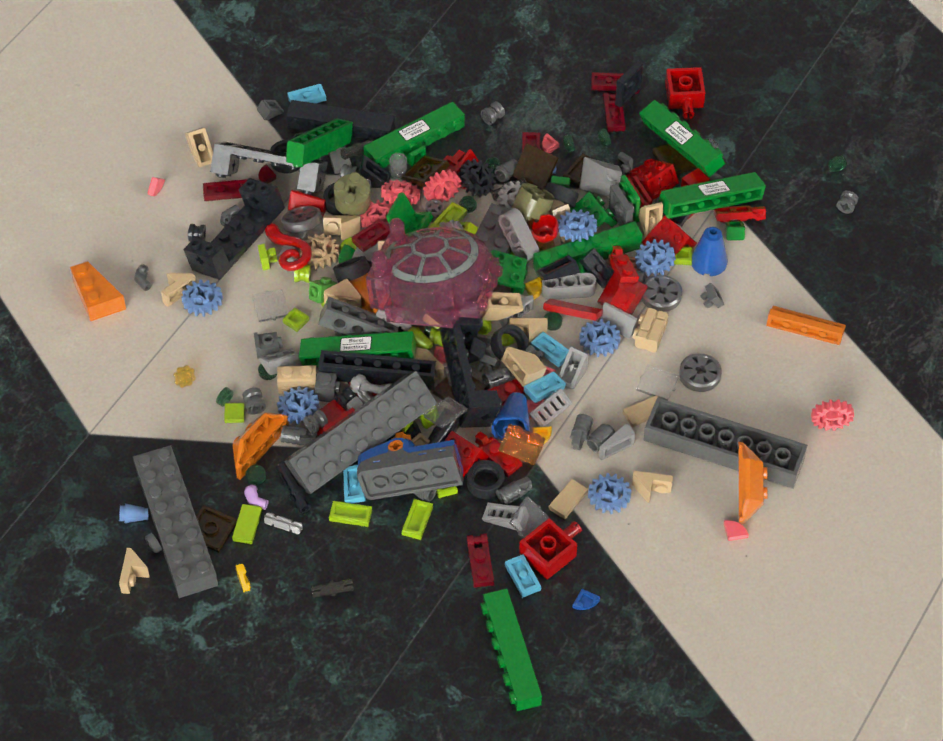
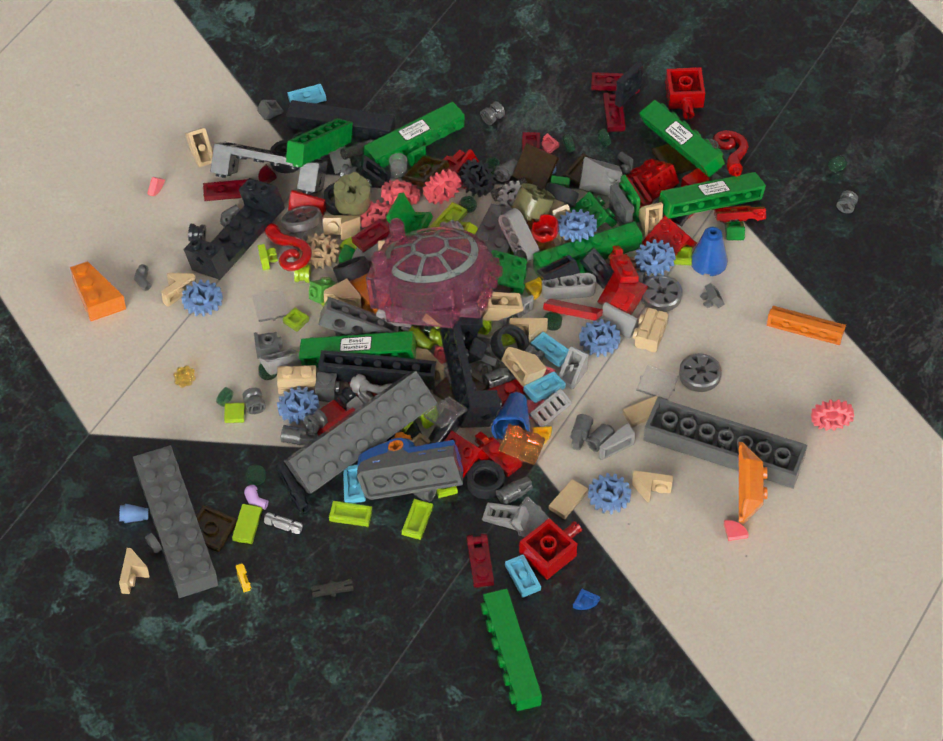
(257, 440): orange wedge -> none
(435, 207): dark grey wheel -> none
(733, 162): none -> red plant

